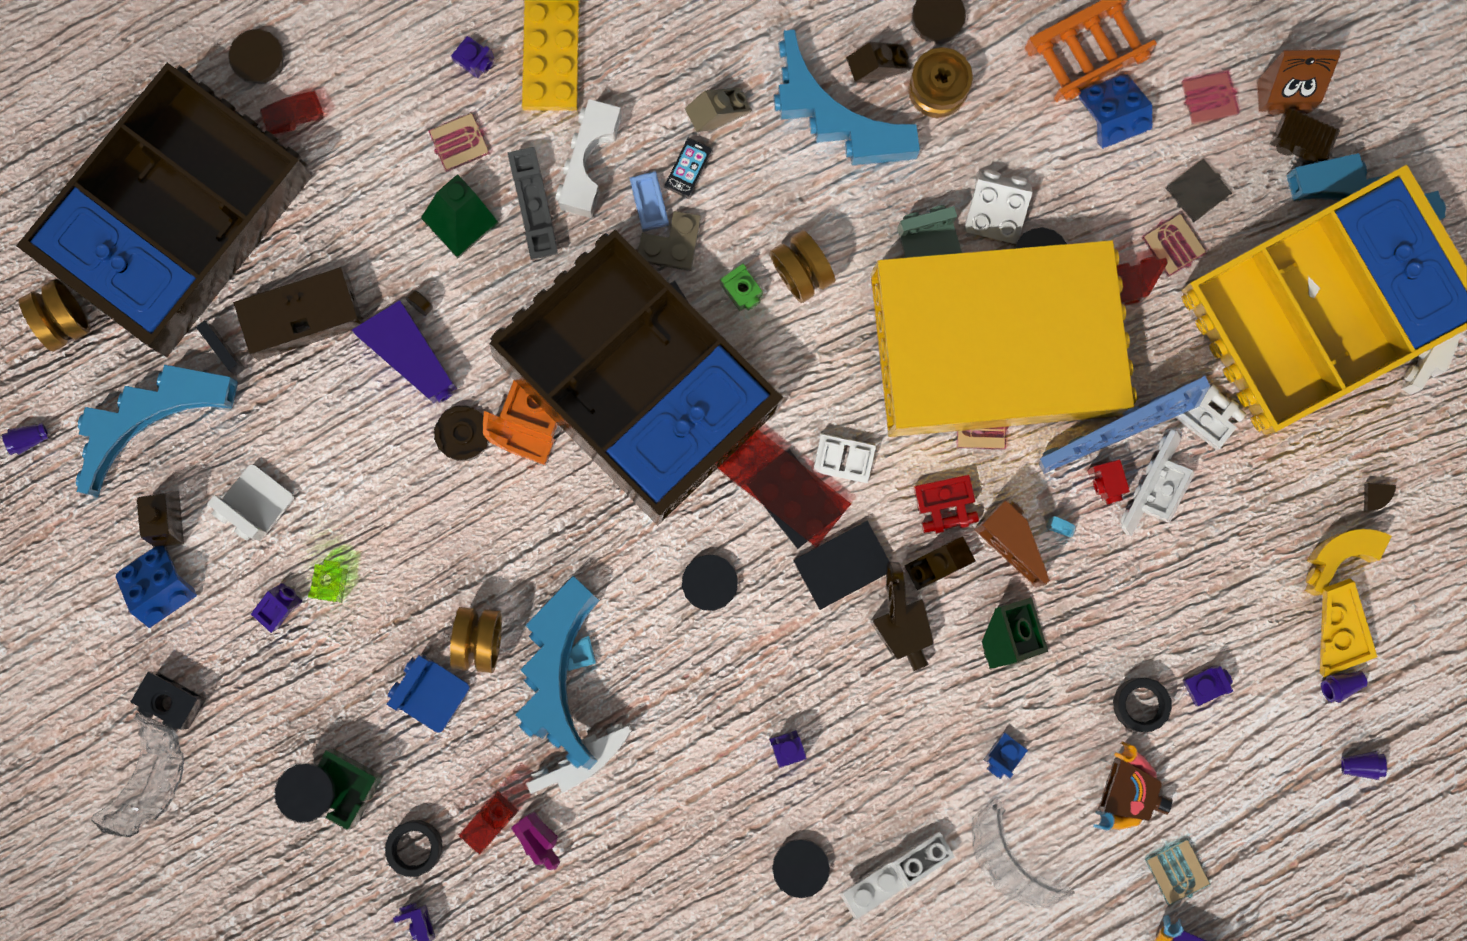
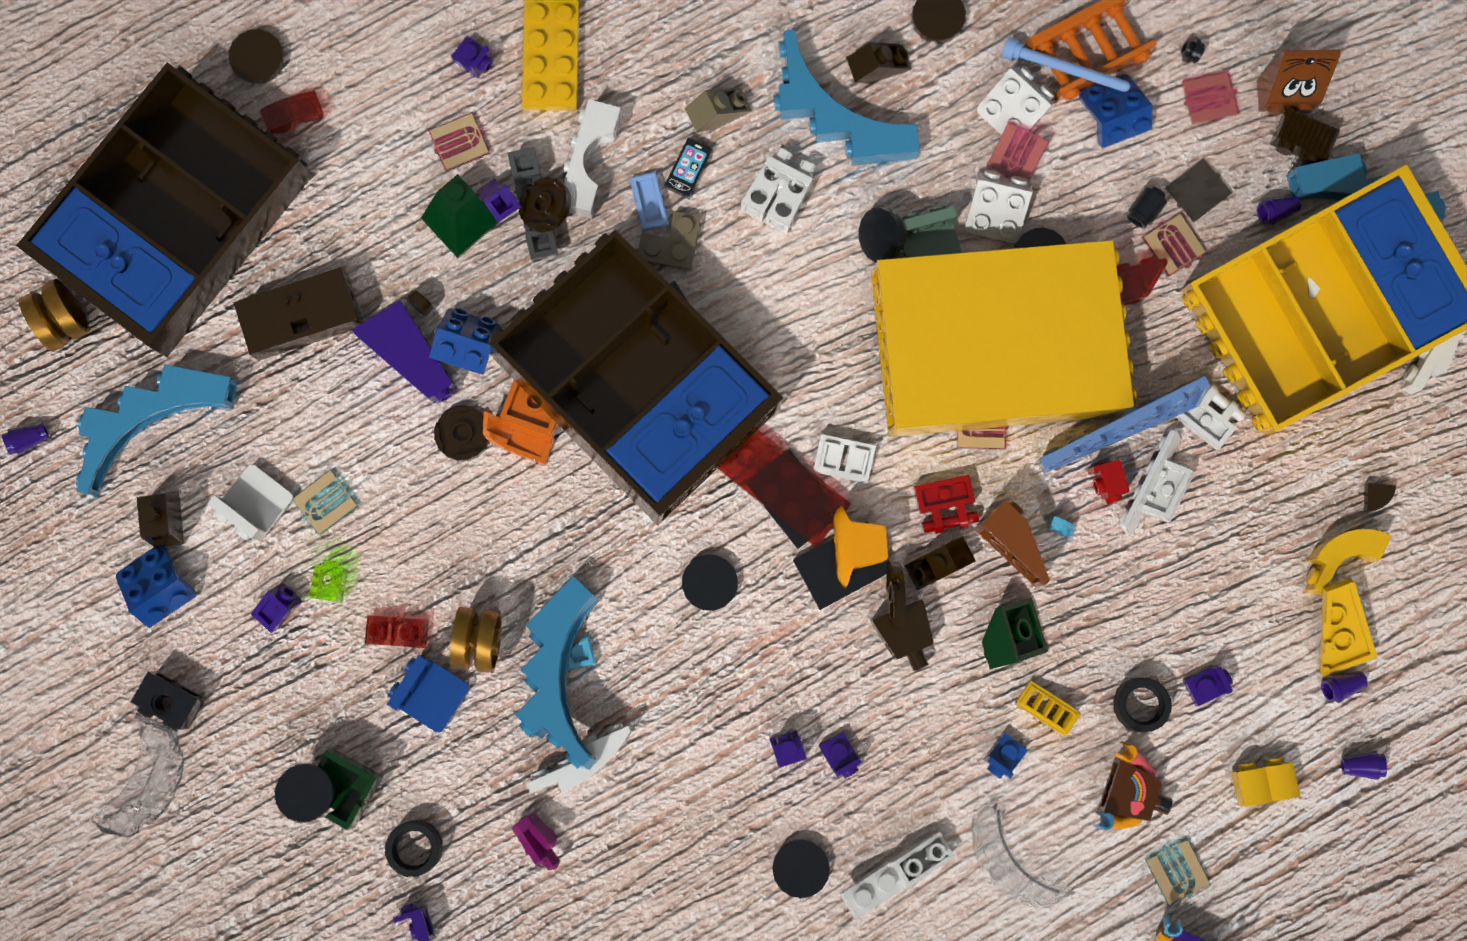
(220, 347): black tile -> none
(325, 502): none -> piece
(396, 631): none -> clear red slope
(464, 340): none -> blue bracket
(488, 823): clear red slope -> none
(498, 199): none -> dark purple brick
(545, 205): none -> dark brown tile
(741, 299): bright green brick -> none
(781, 181): none -> white hips
(802, 266): pearl gold wheel -> none
(840, 755): none -> dark purple bracket
(857, 545): none -> light orange piece
(881, 234): none -> black tile
(940, 82): pearl gold wheel -> none
(1015, 49): none -> light blue piece
(1016, 100): none -> white bracket
(1017, 152): none -> clear pink piece
(1068, 723): none -> yellow slope
(1147, 207): none -> black brick
(1192, 50): none -> black plate
(1265, 783): none -> yellow brick
(1276, 209): none -> dark purple cone

